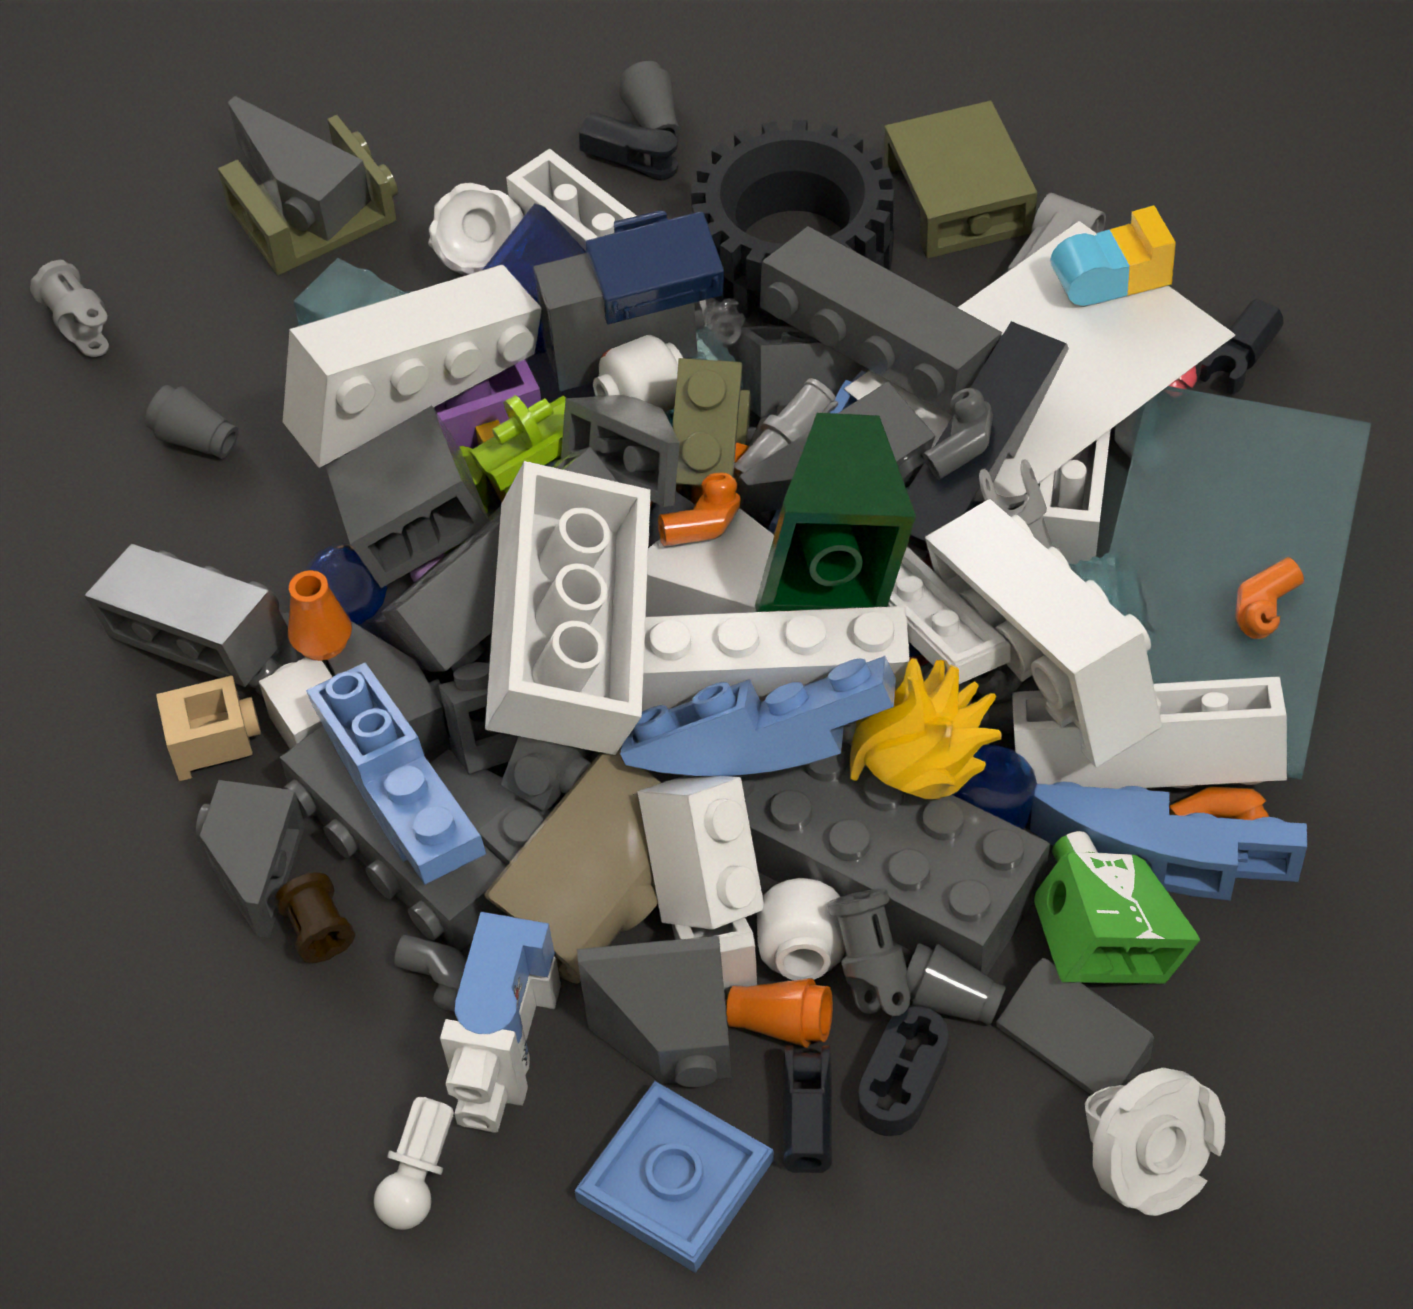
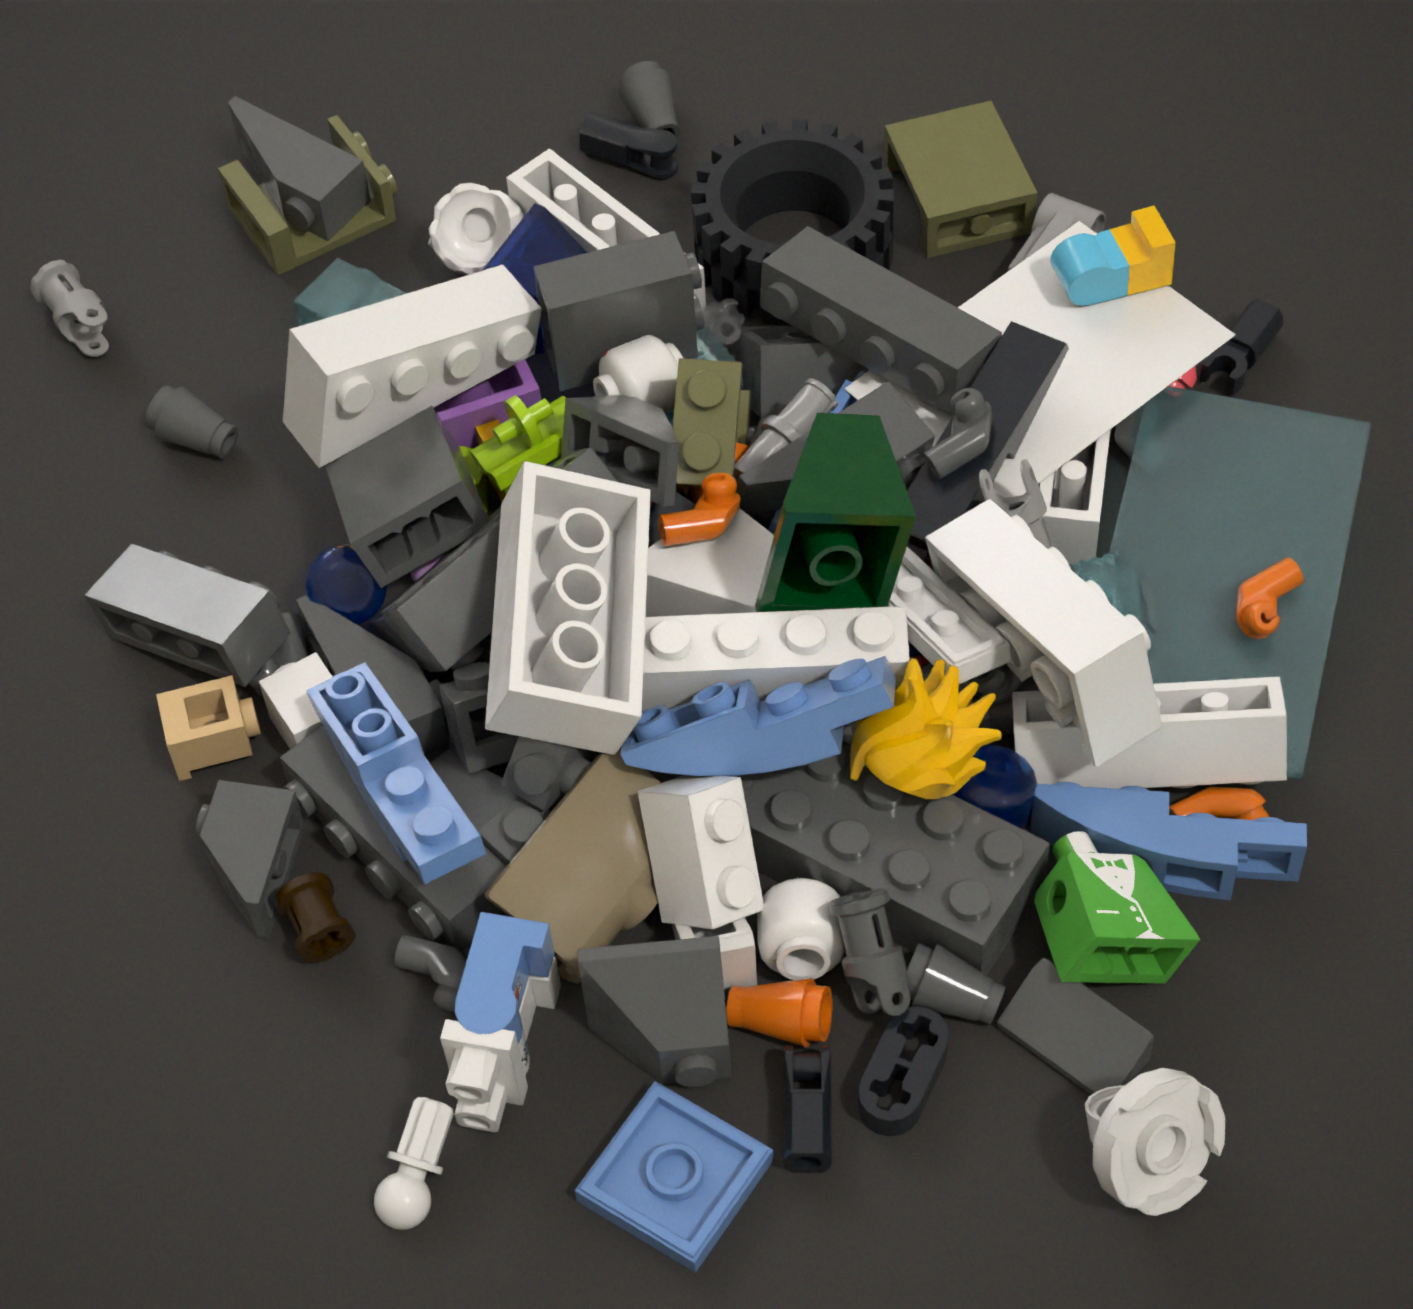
(316, 618): orange cone -> none
(655, 264): dark blue piece -> none

